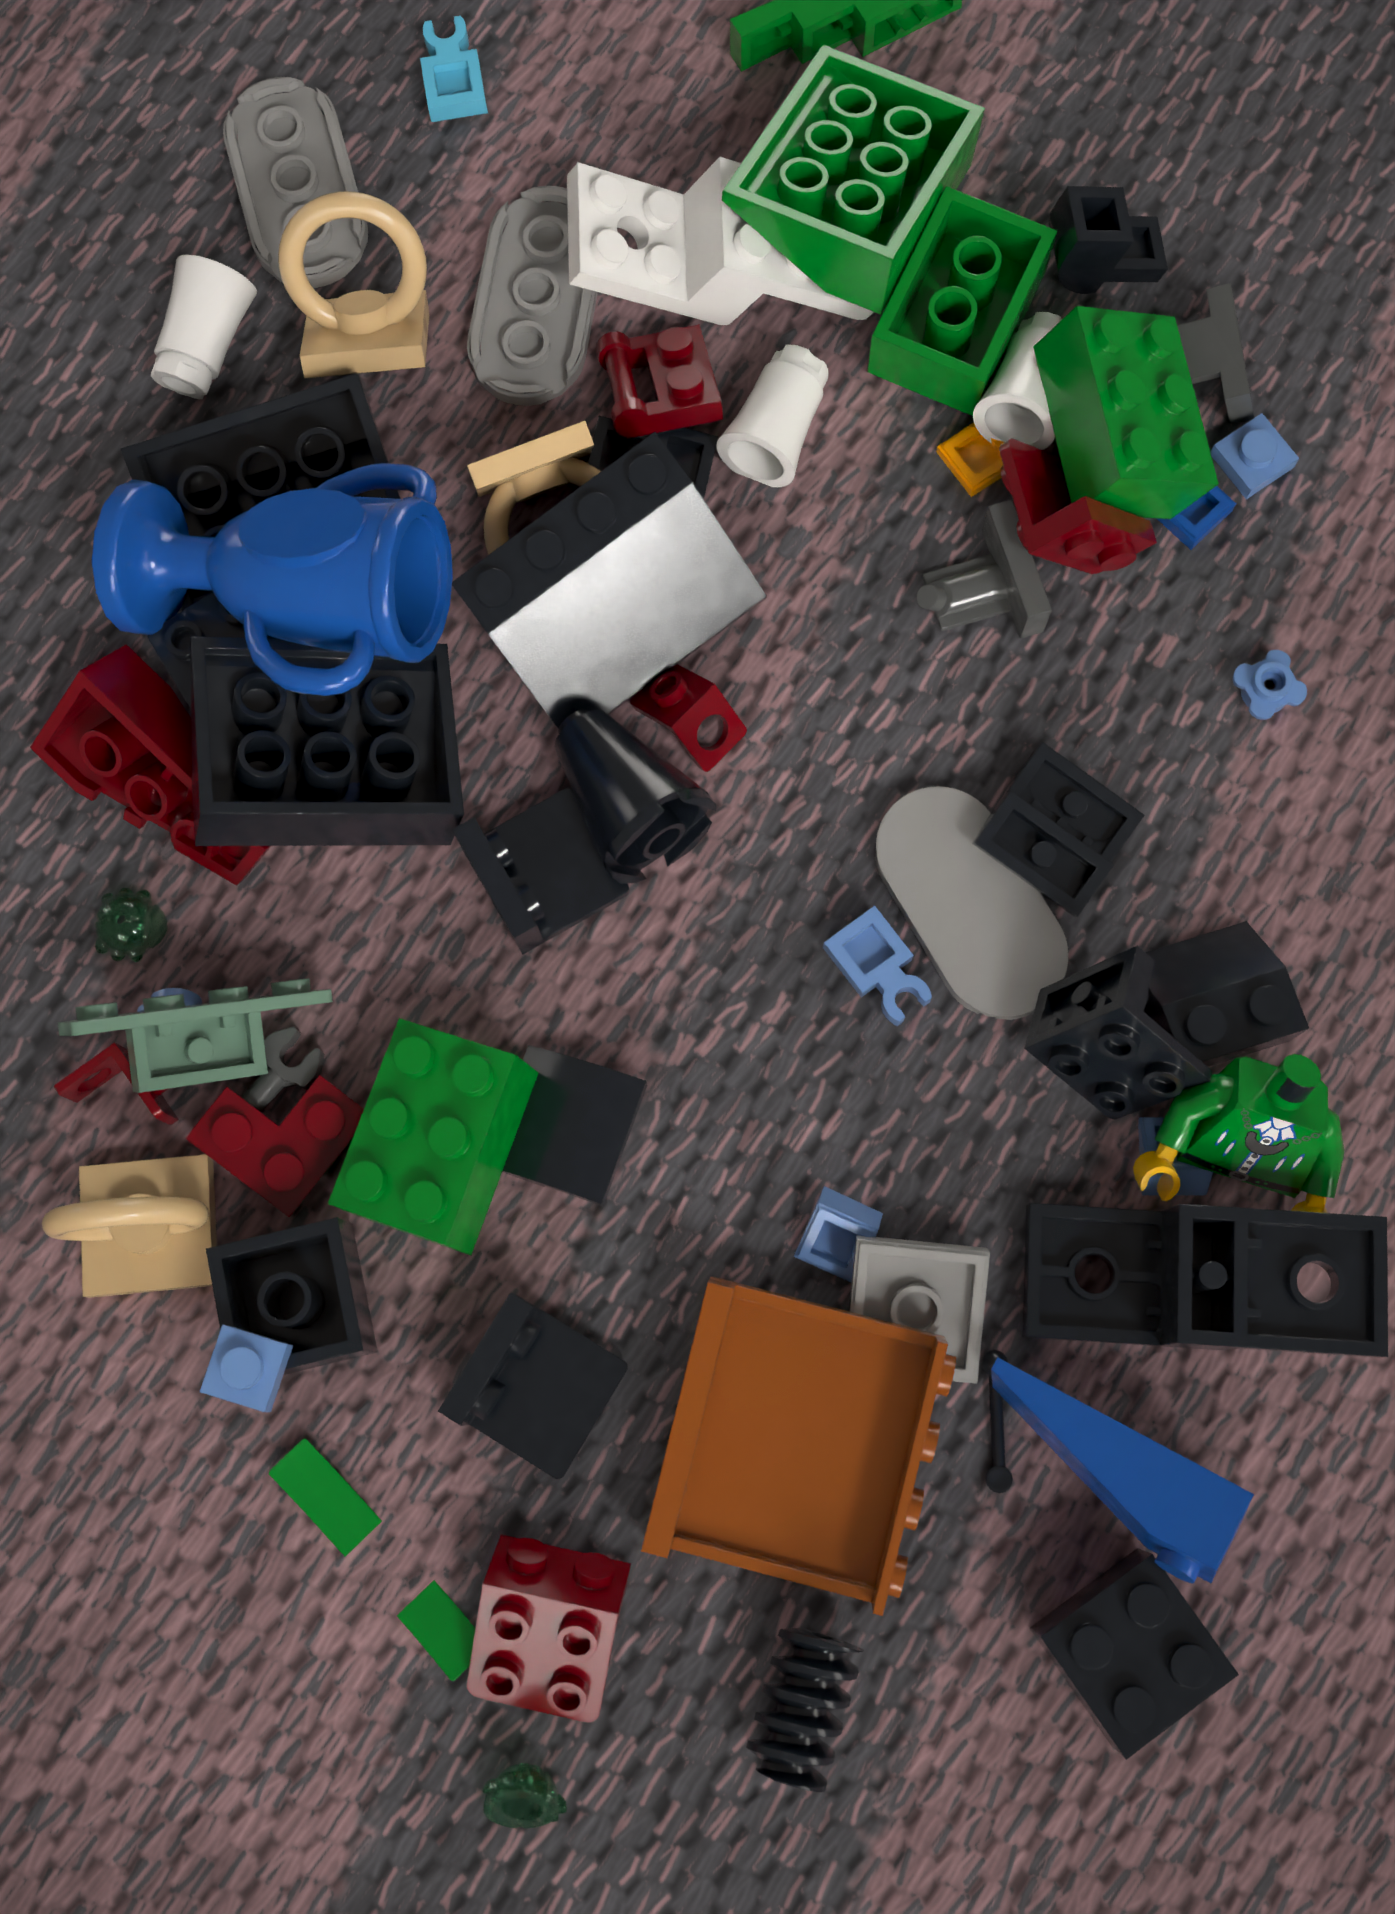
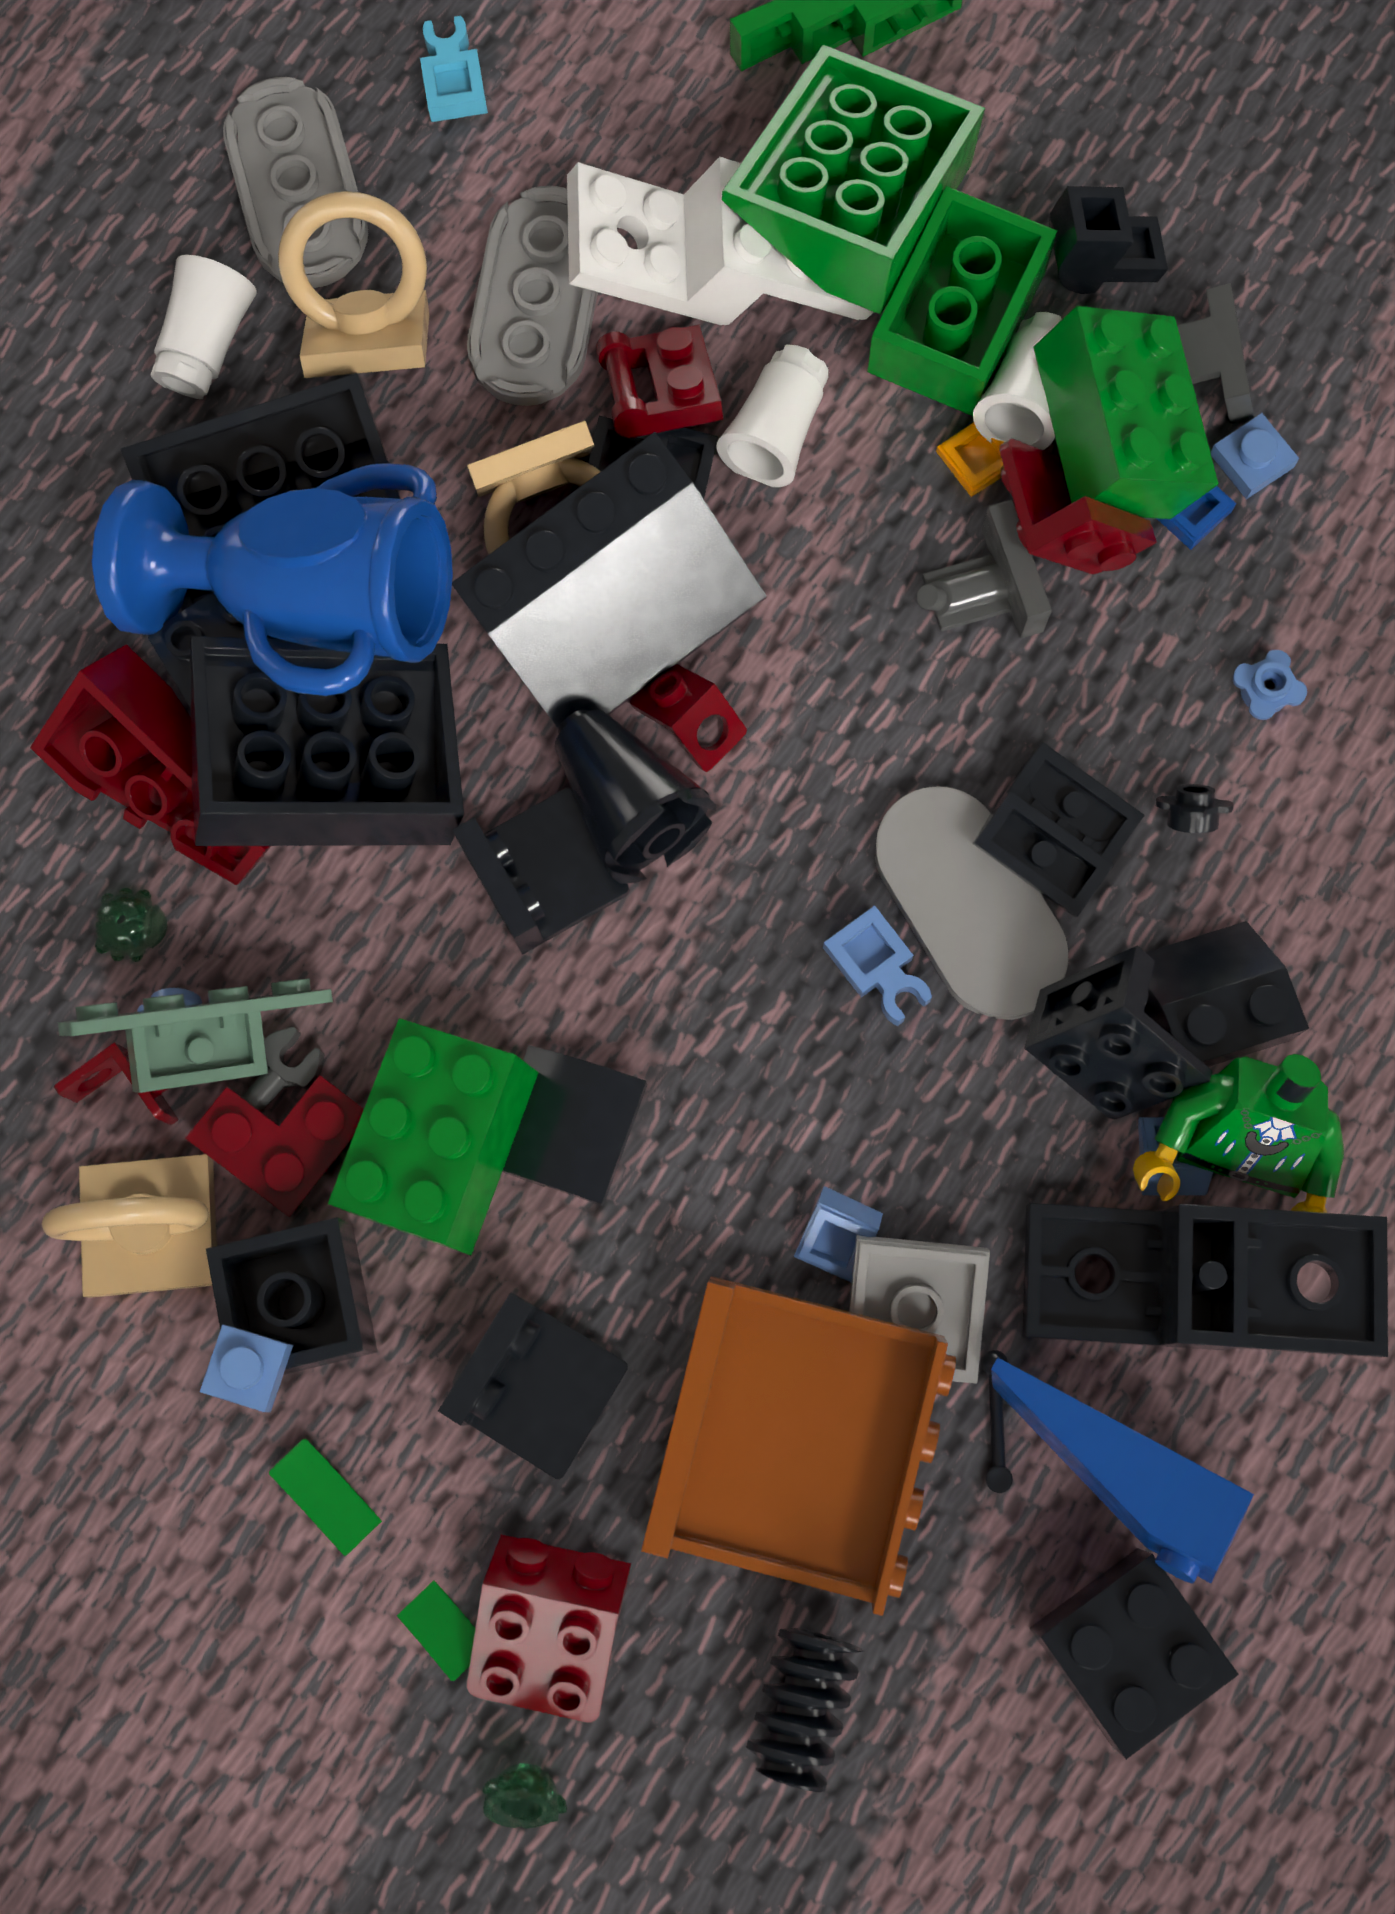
(1194, 808): none -> black plate

